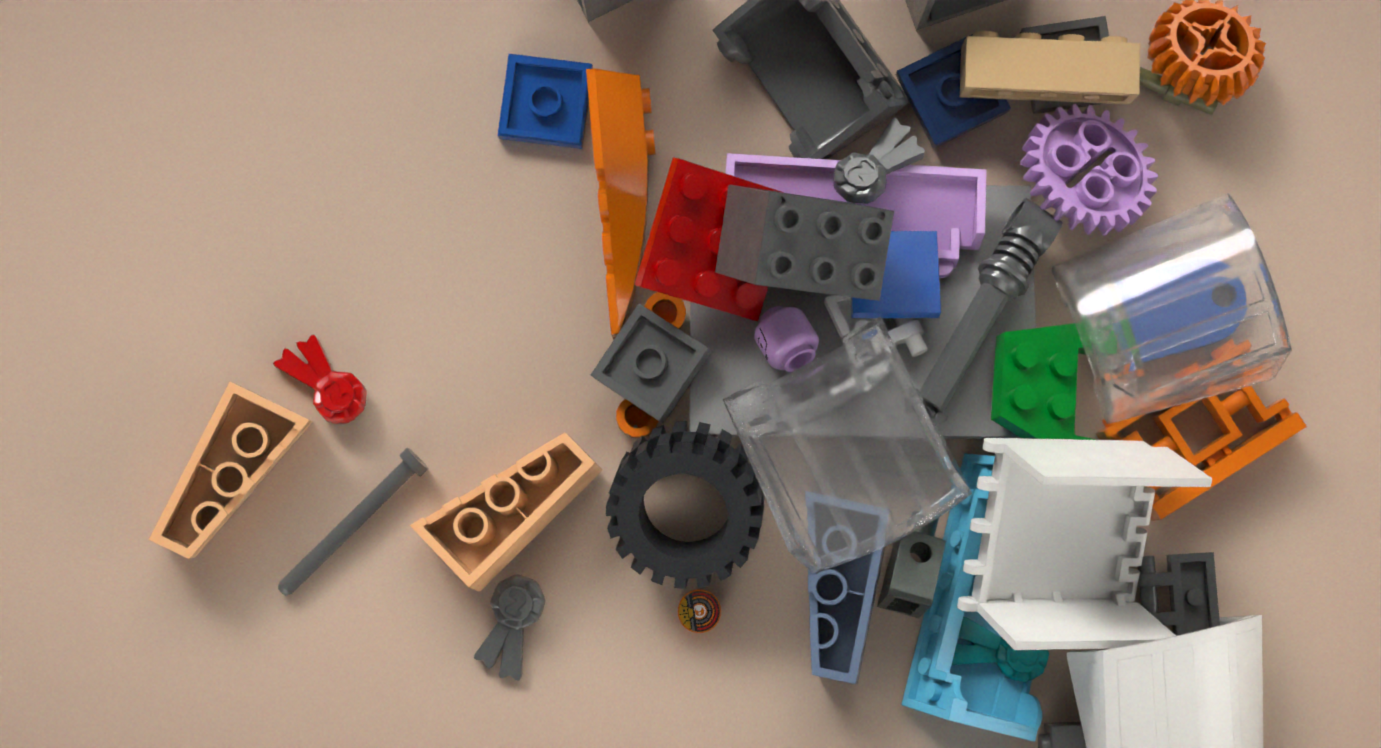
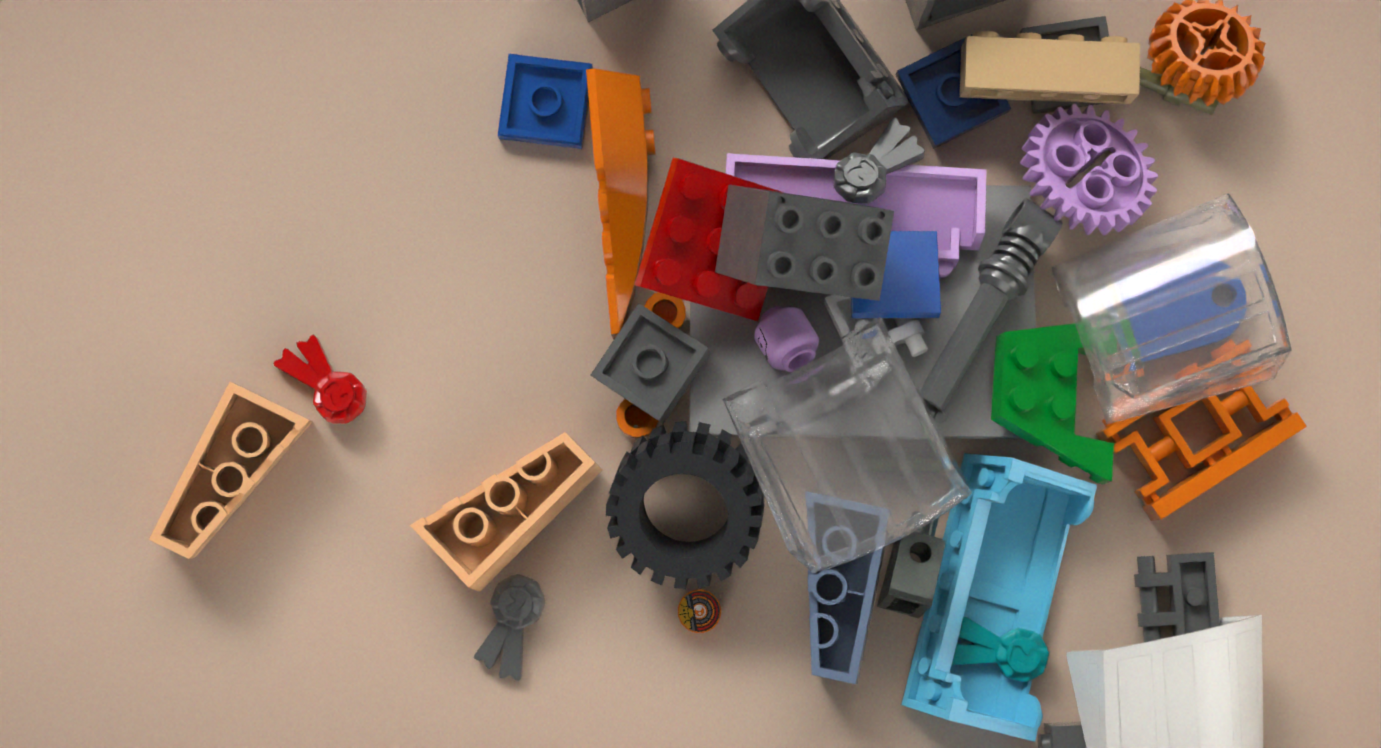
(353, 521): dark grey bar -> none
(1064, 540): white windscreen -> none

